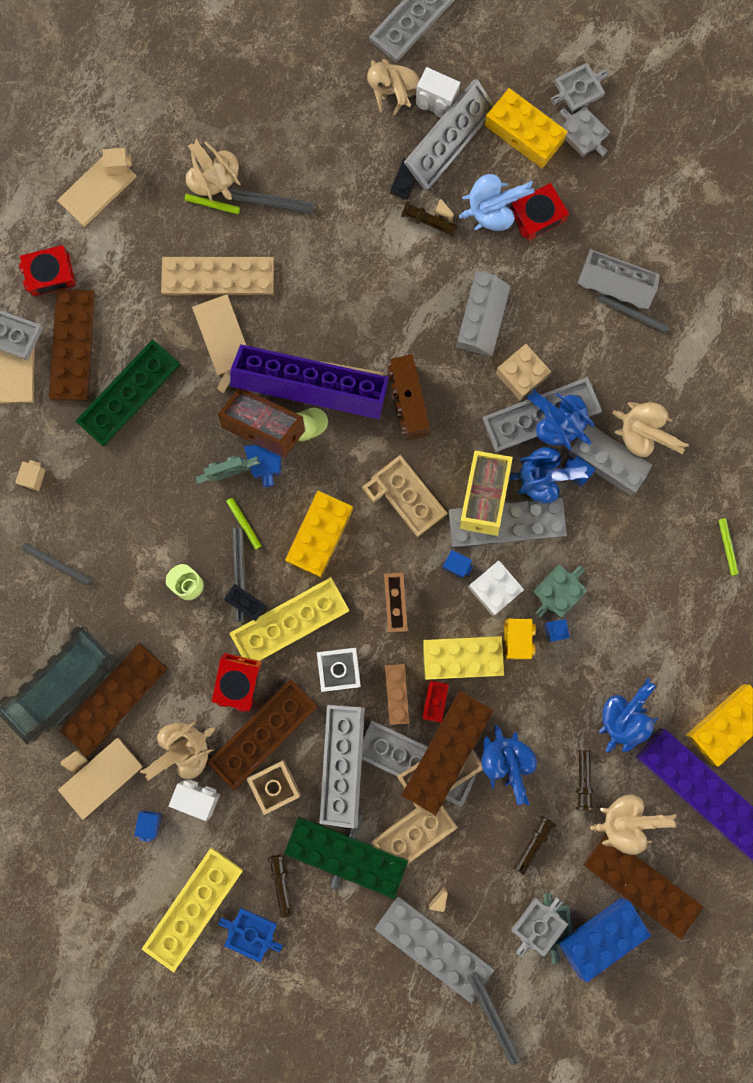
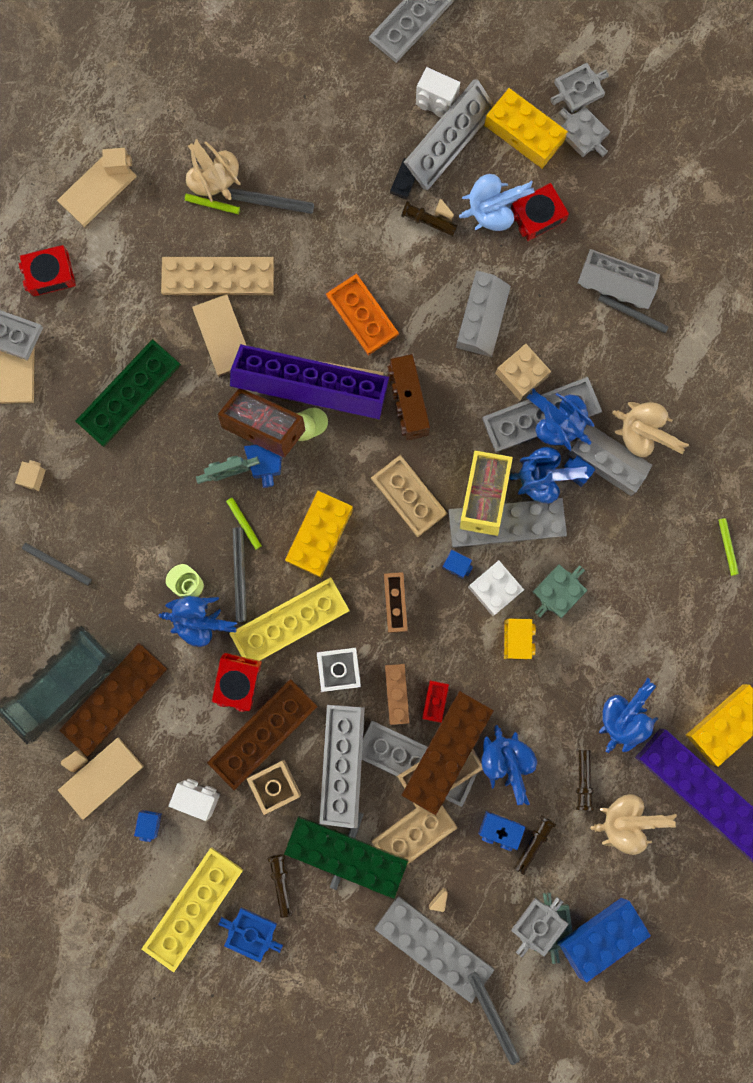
(72, 345): reddish brown plate -> none
(186, 749): tan hair -> none
(190, 620): none -> blue hair
(224, 381): tan tile -> none
(245, 602): black plate -> none
(362, 314): none -> orange plate
(375, 489): tan slope -> none
(392, 79): tan hair -> none
(463, 657): light yellow brick -> none
(494, 822): none -> blue brick
(556, 630): blue brick -> none
(644, 887): reddish brown plate -> none

